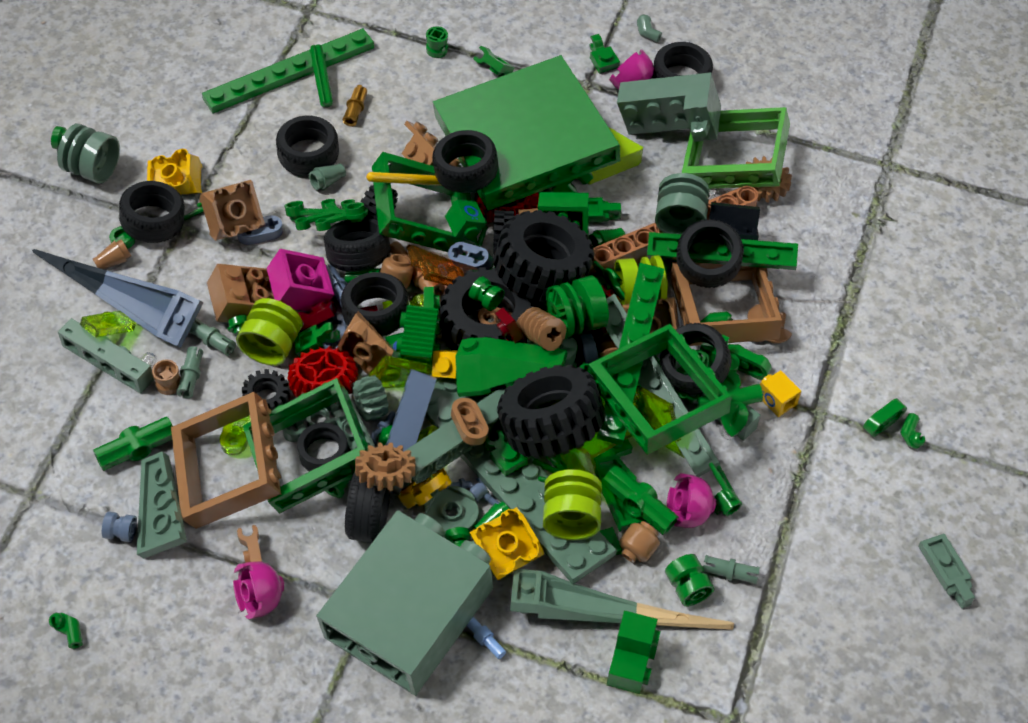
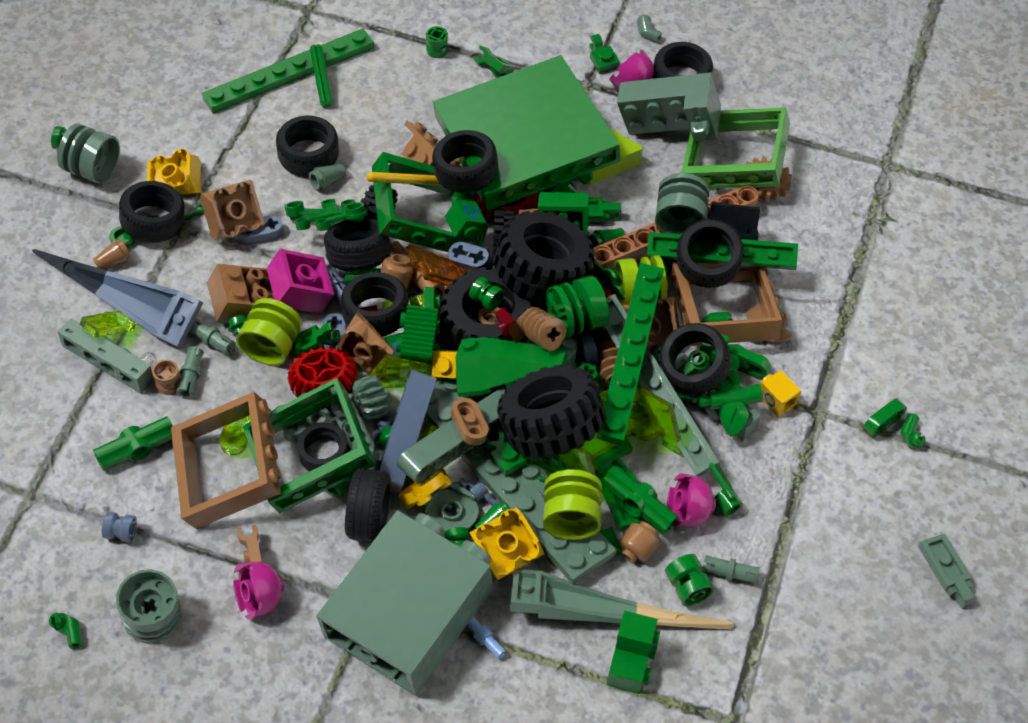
(142, 594): none -> sand green wheel
(159, 508): sand green wing -> none
(268, 381): black tyre -> none
(319, 313): dark red plate -> none
(355, 105): pearl gold axle -> none
(385, 466): medium nougat gear -> none
(628, 414): green window -> none

